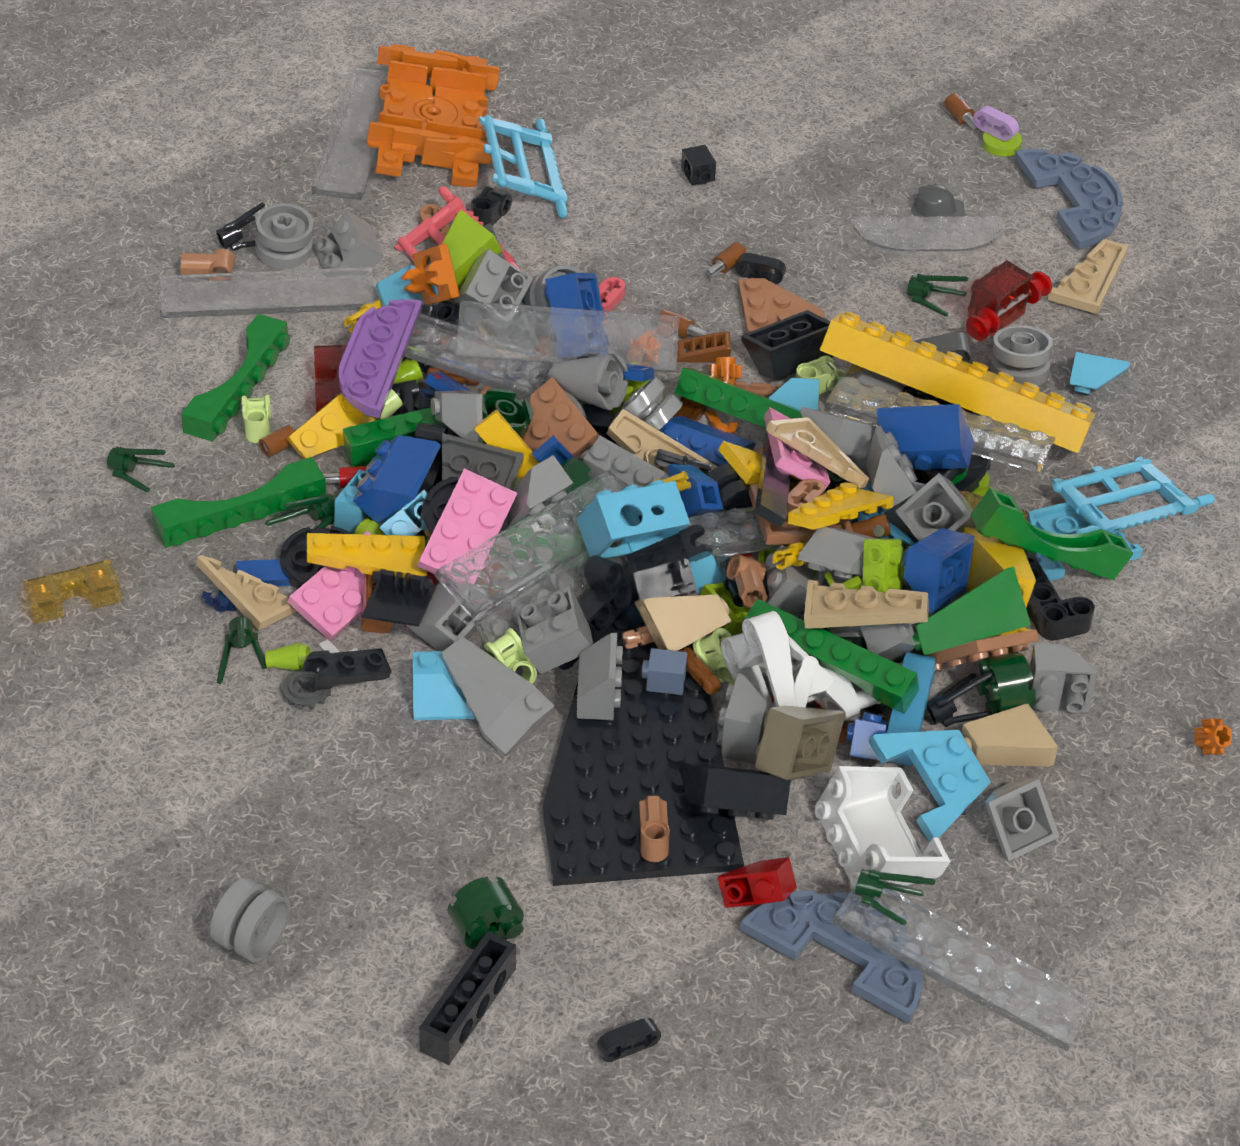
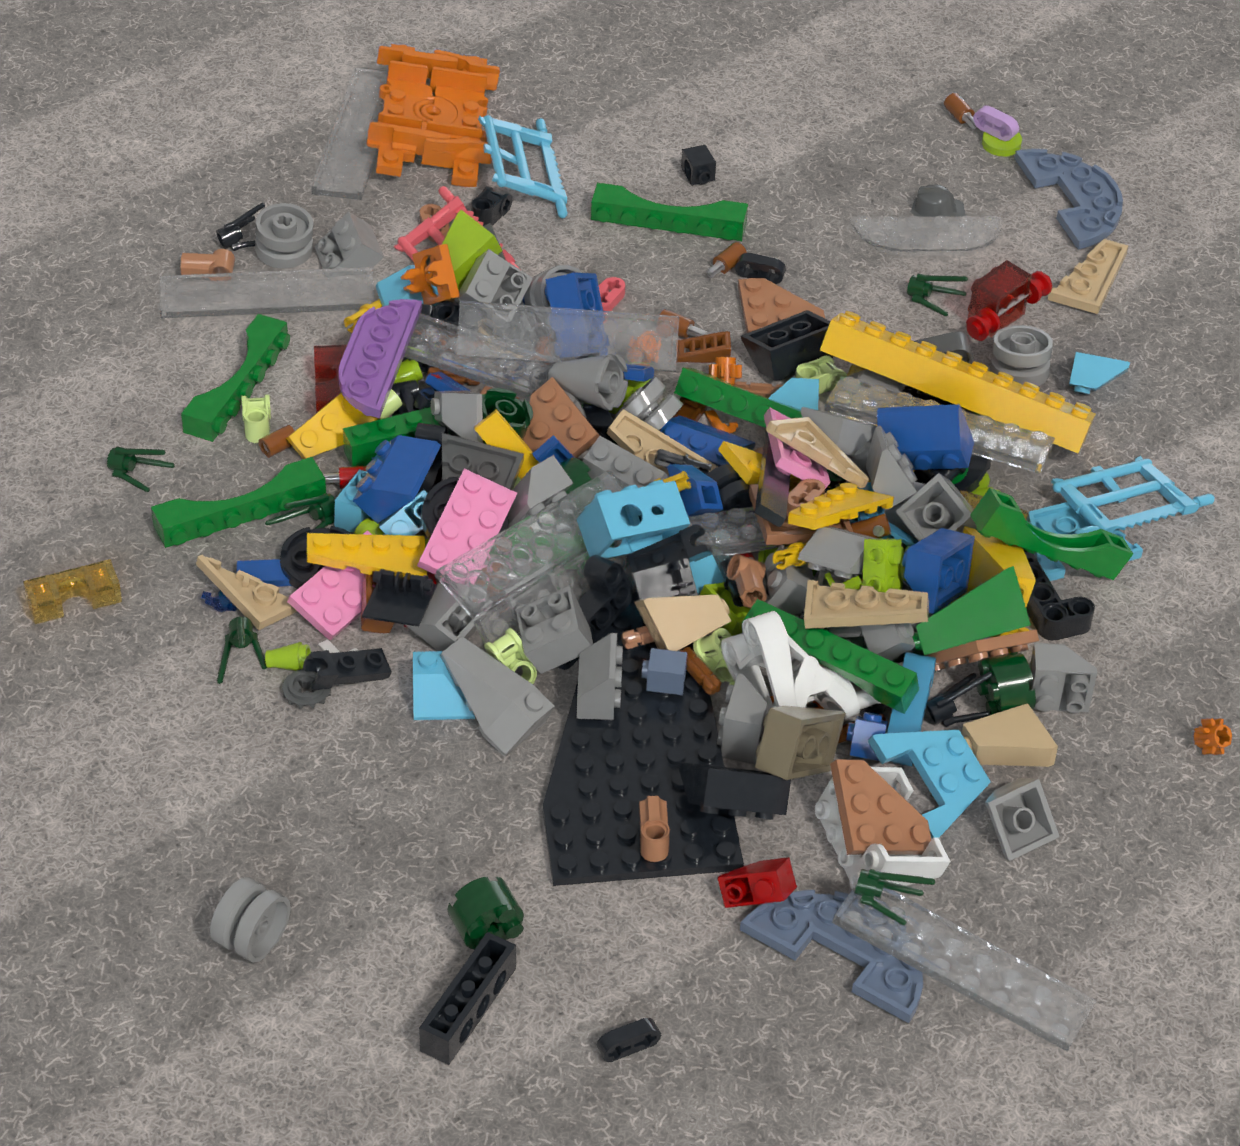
(717, 220): none -> green arch
(876, 812): none -> nougat plate

